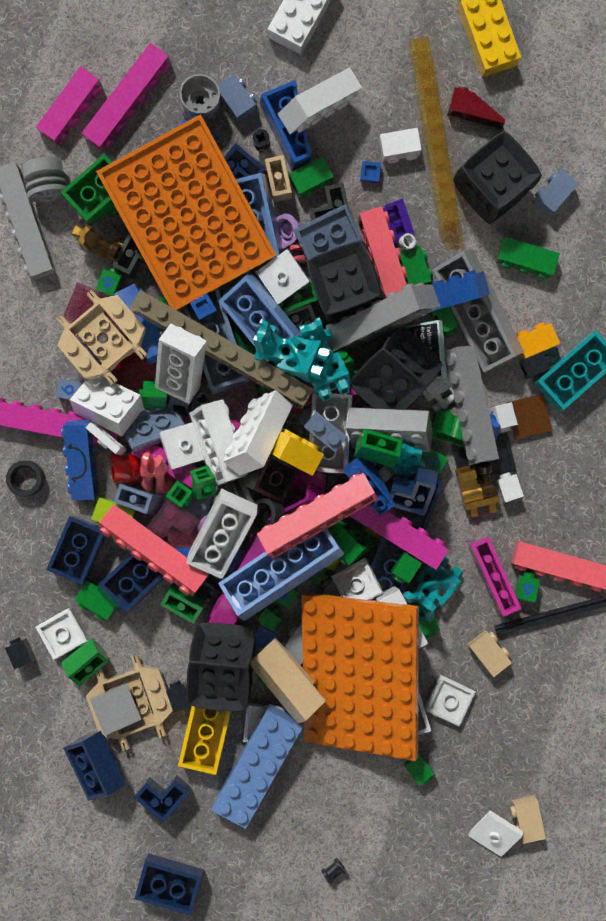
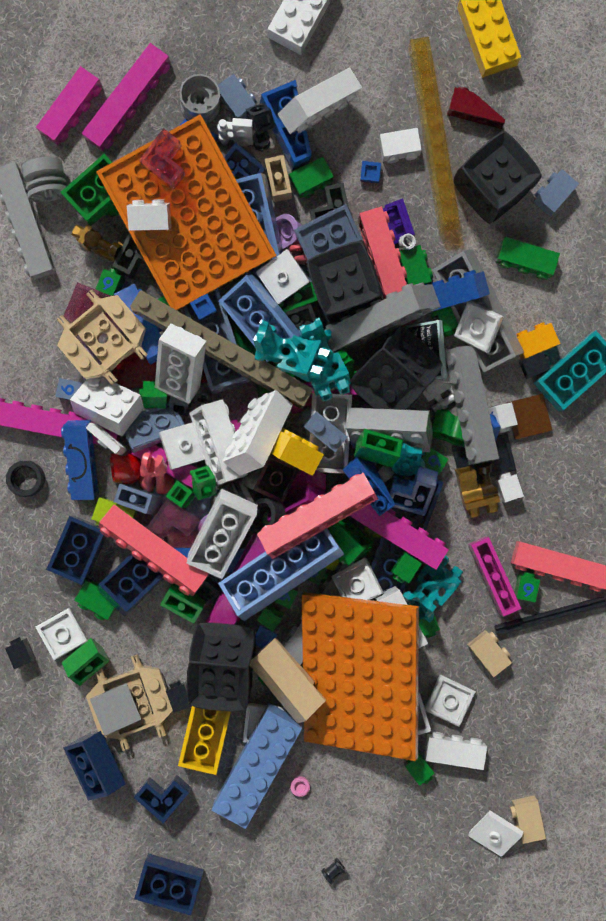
(149, 215): none -> white brick
(159, 159): none -> clear pink brick
(238, 130): none -> white plate
(261, 117): none -> black brick
(300, 786): none -> bright pink tile
(455, 751): none -> white brick
(478, 326): none -> white tile

